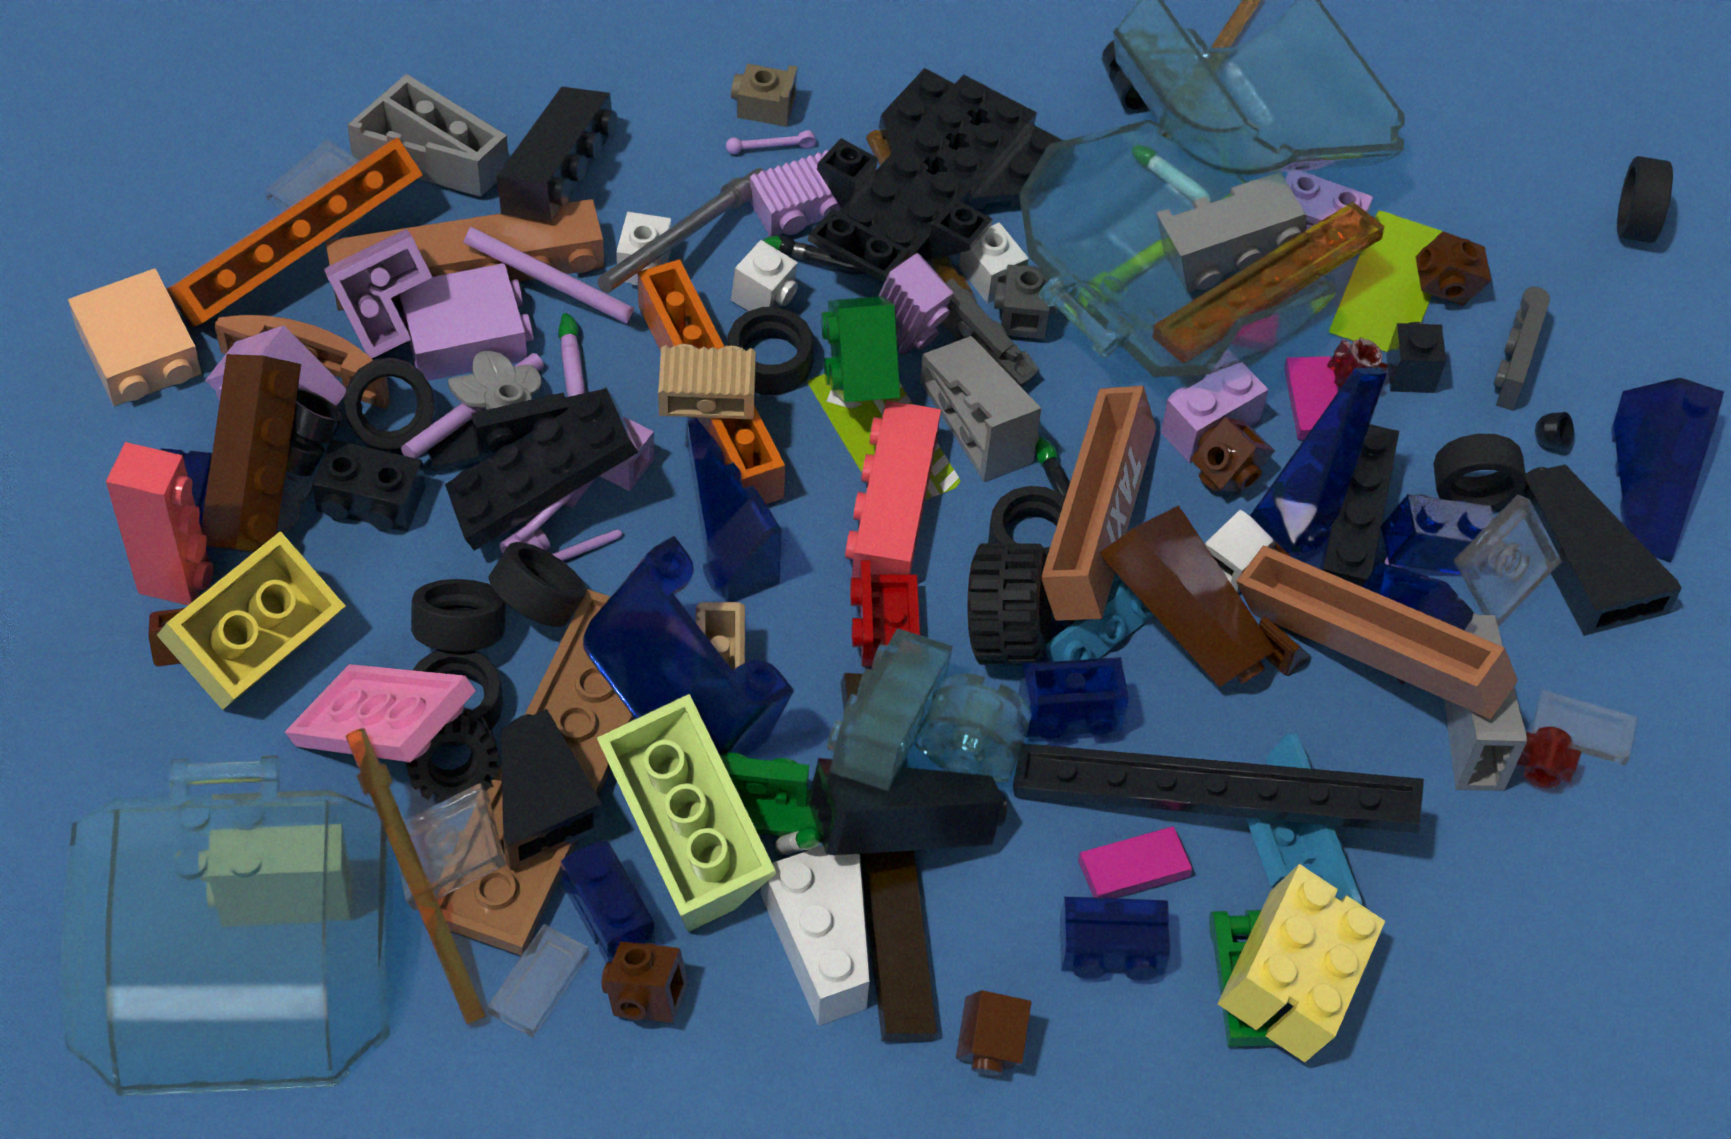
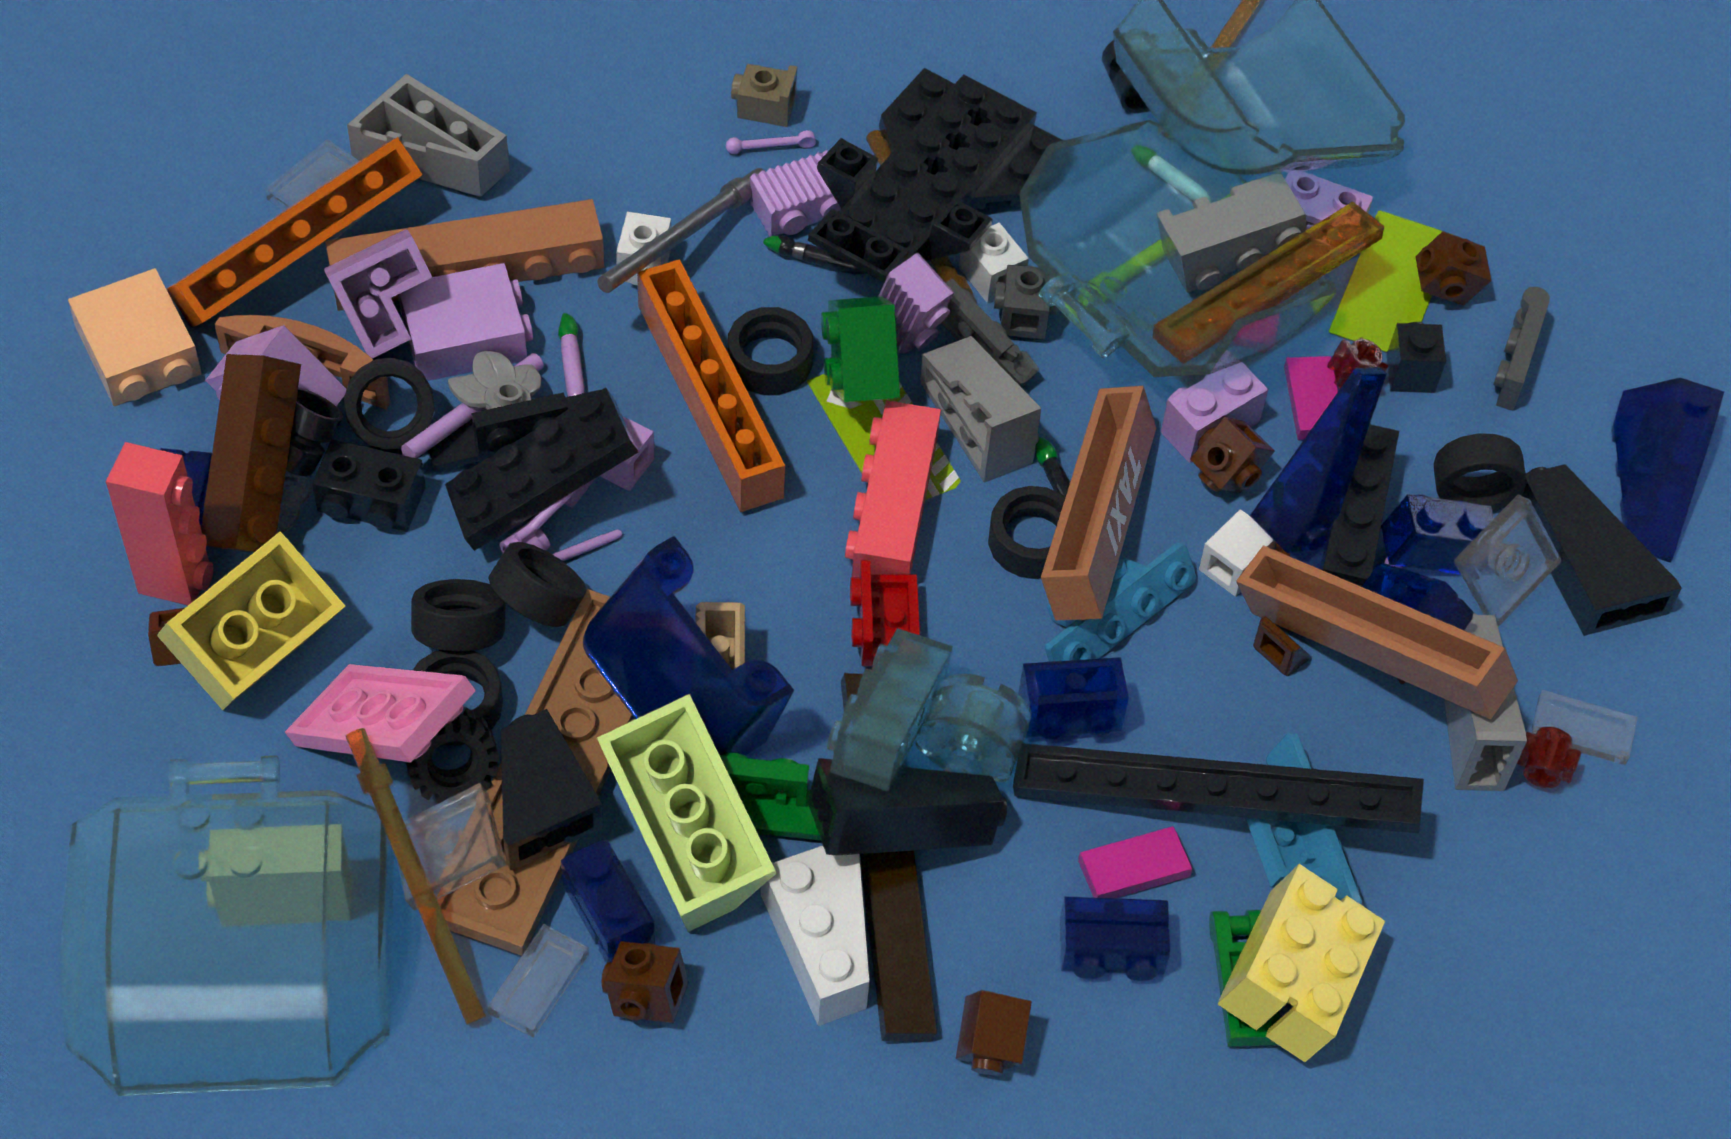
(549, 275): lavender bar -> none
(556, 153): black brick -> none
(707, 382): tan brick -> none
(735, 522): clear blue wedge -> none
(764, 278): white brick -> none
(798, 841): piece -> none
(1008, 604): black tyre -> none
(1190, 596): reddish brown slope -> none
(1555, 430): black hinge -> none
(1644, 199): black tyre -> none

